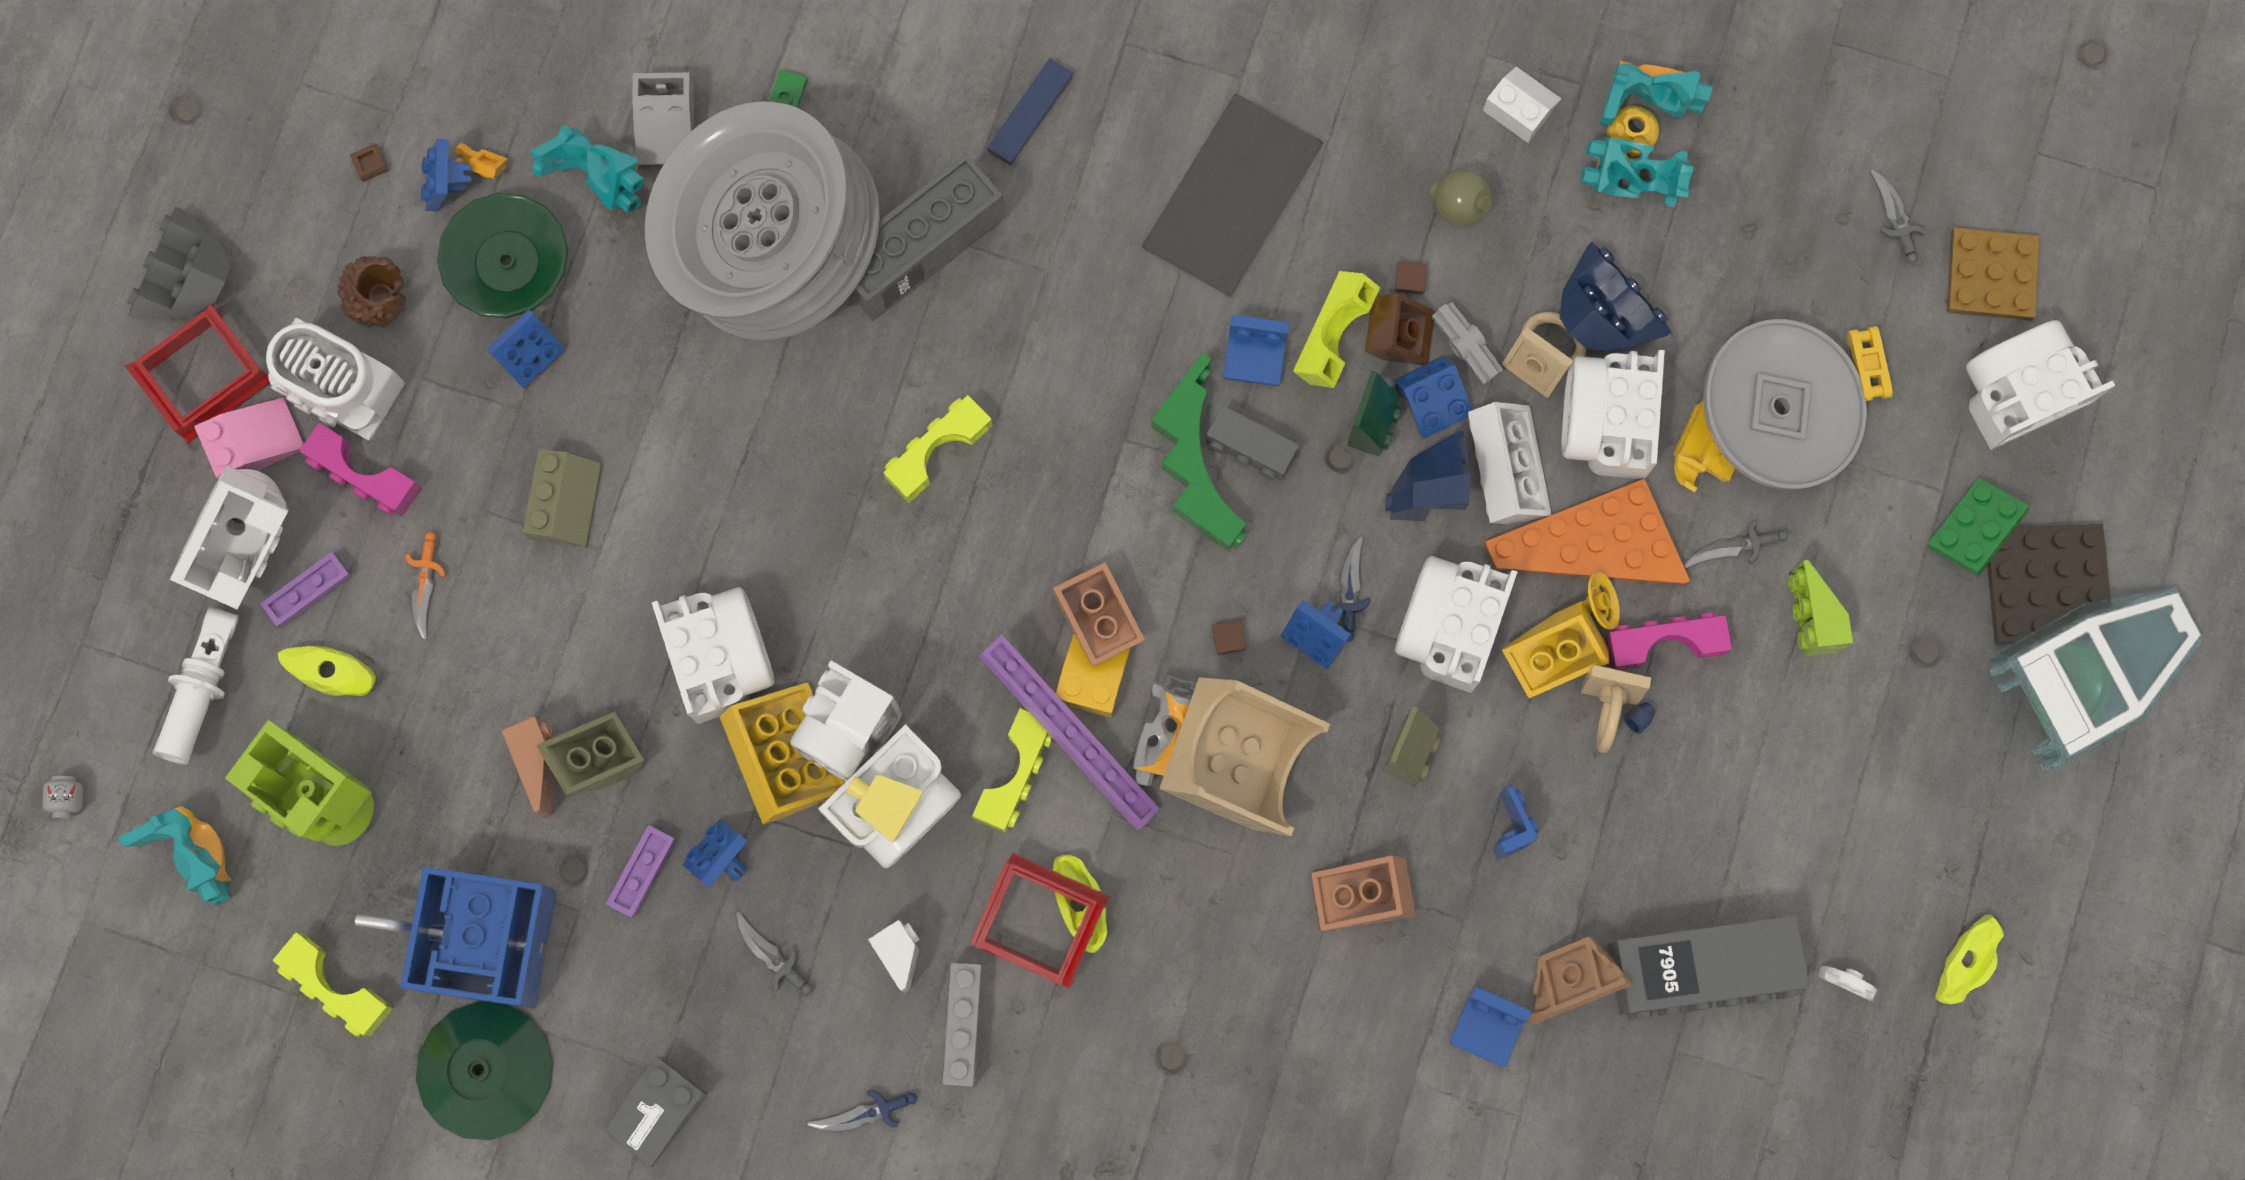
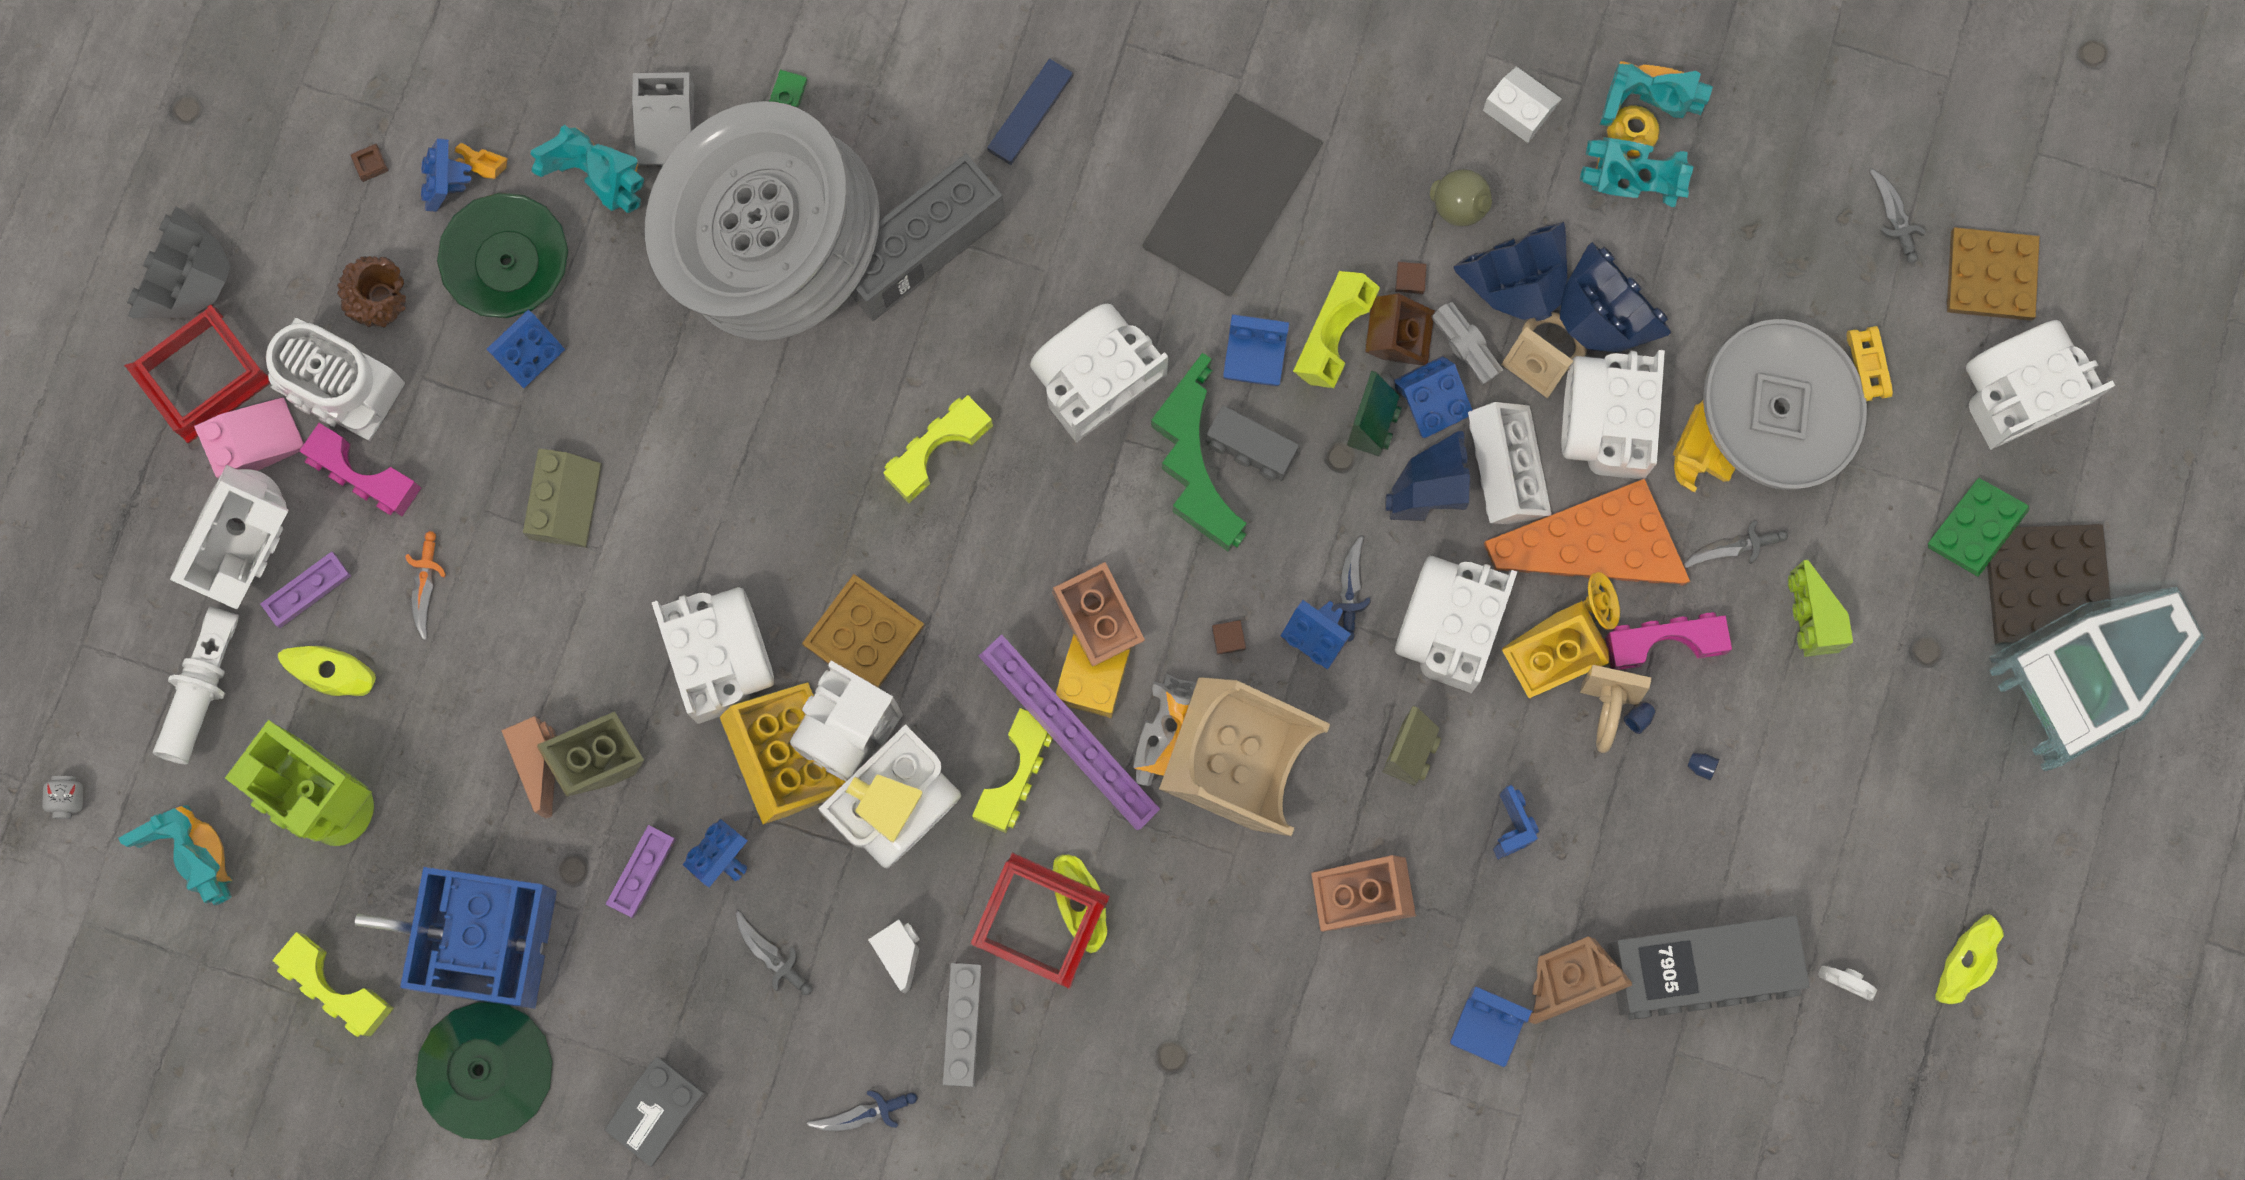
(863, 632): none -> pearl gold plate
(1096, 369): none -> white brick
(1523, 275): none -> dark blue brick
(1703, 765): none -> dark blue hose

